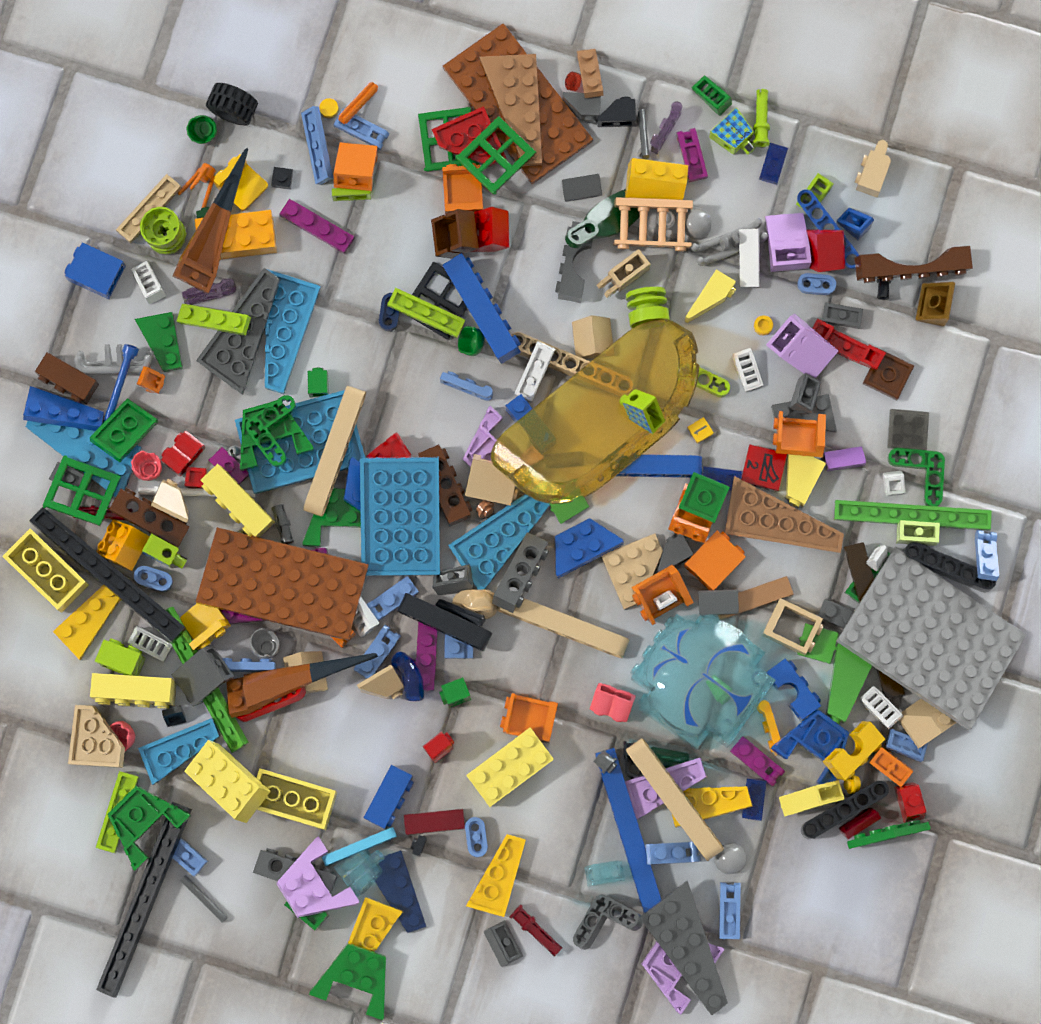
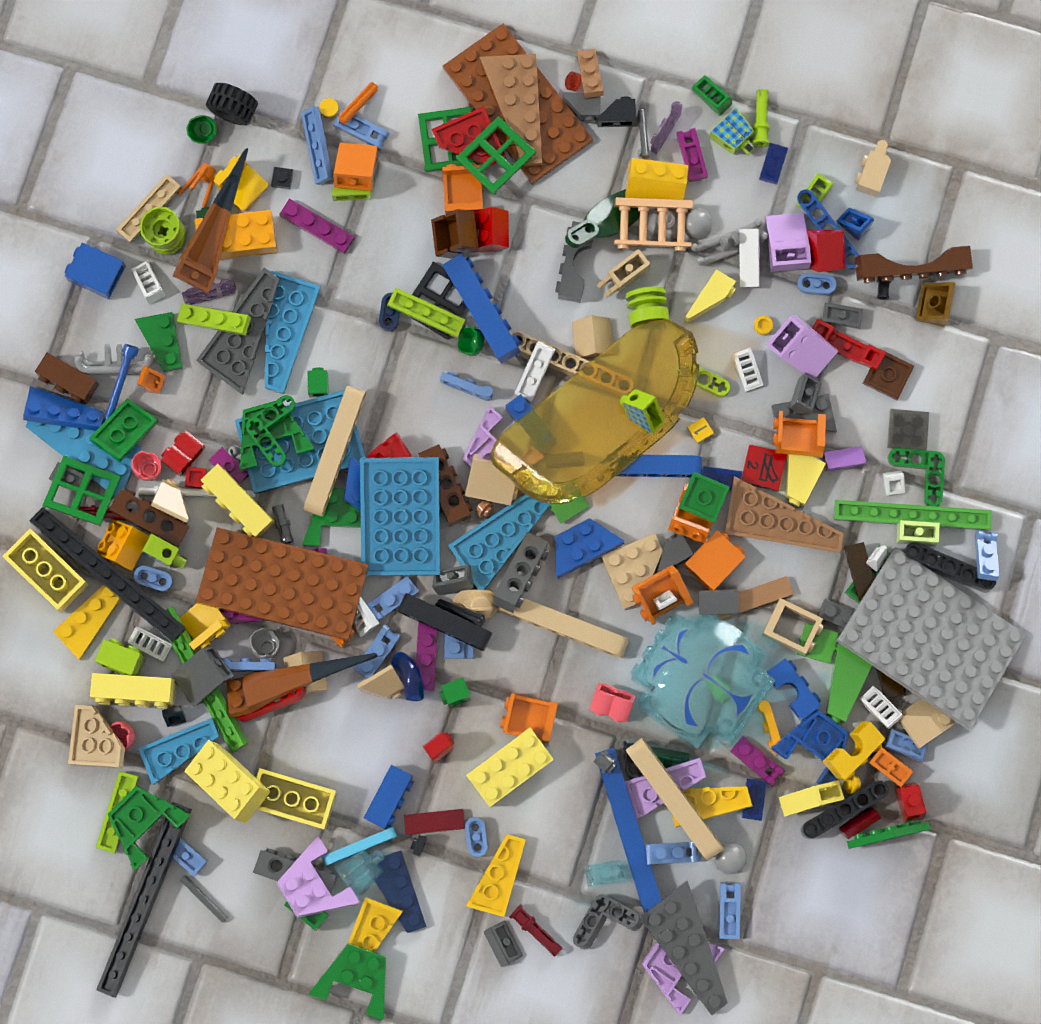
(581, 187): dark grey slope -> none

